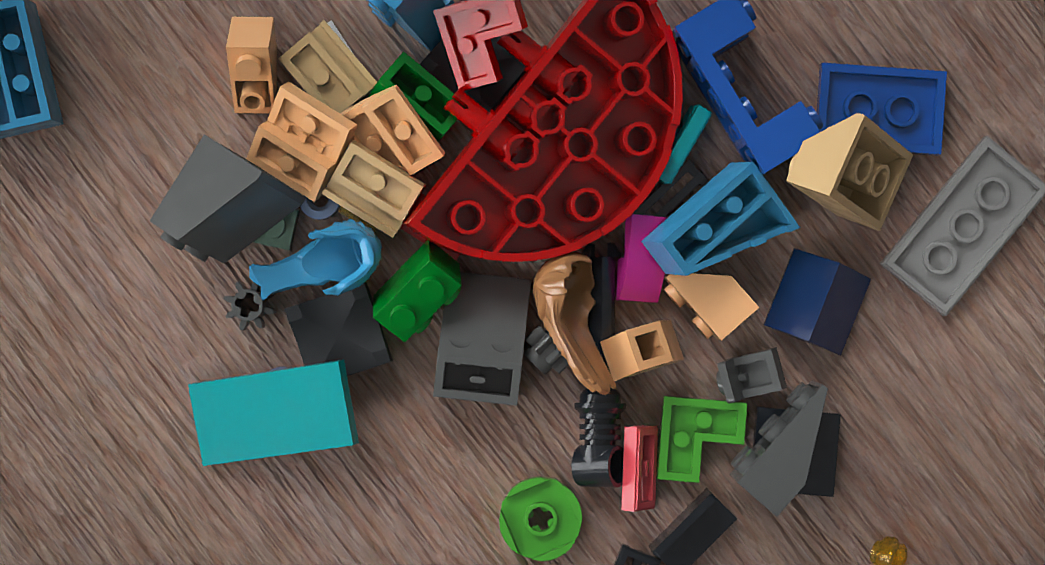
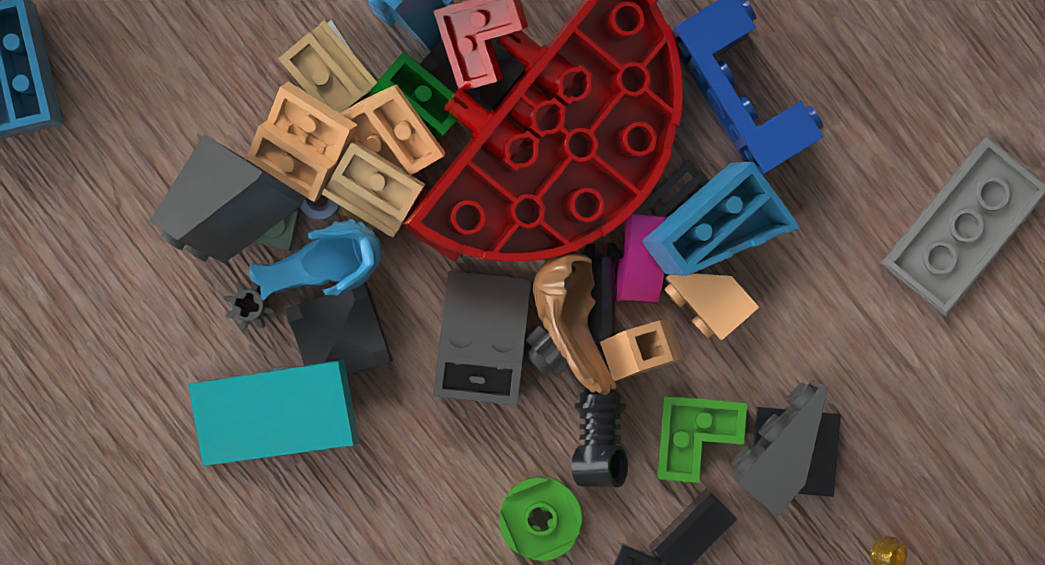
(252, 64): light nougat slope -> none
(417, 291): green brick -> none
(639, 467): coral tile -> none
(685, 138): teal tile -> none
(750, 375): dark grey bracket -> none
(817, 301): dark blue slope -> none
(851, 170): tan slope -> none
(898, 100): blue plate -> none

